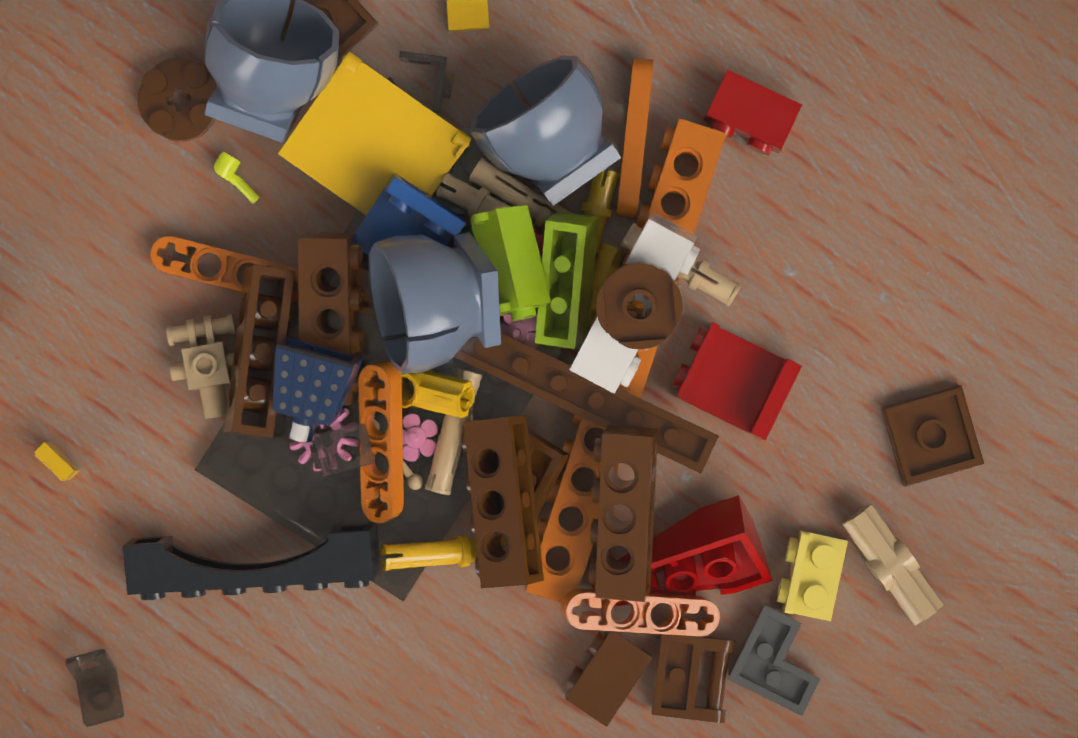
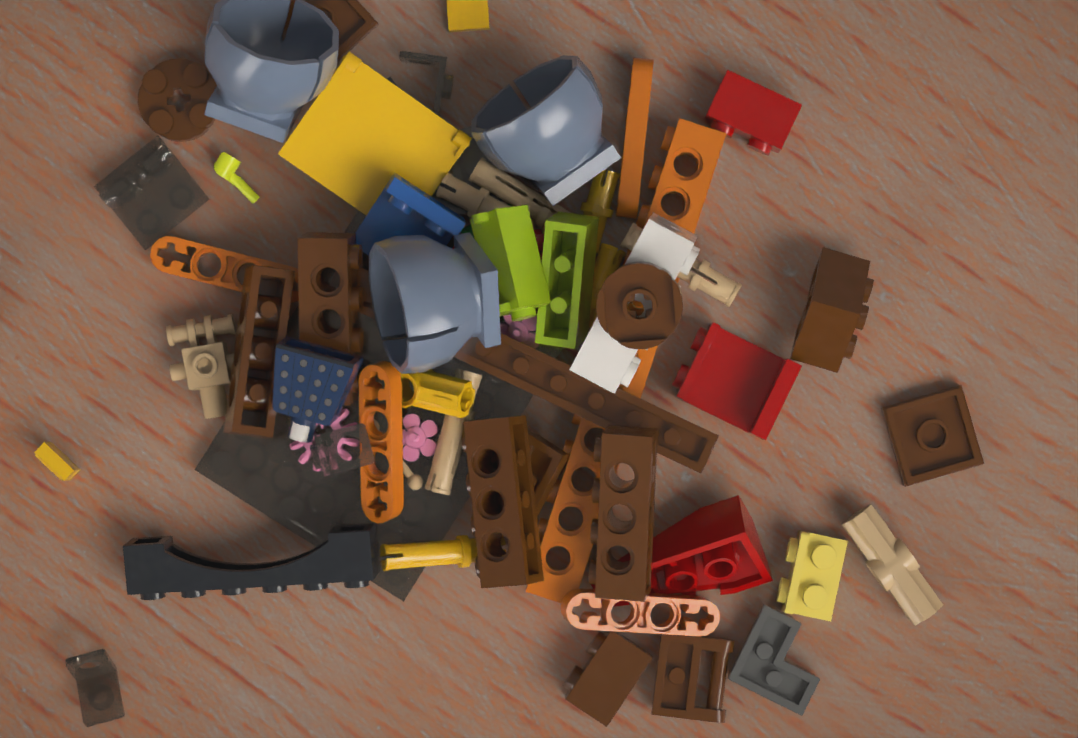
(151, 192): none -> clear smoke hinge
(833, 310): none -> reddish brown brick

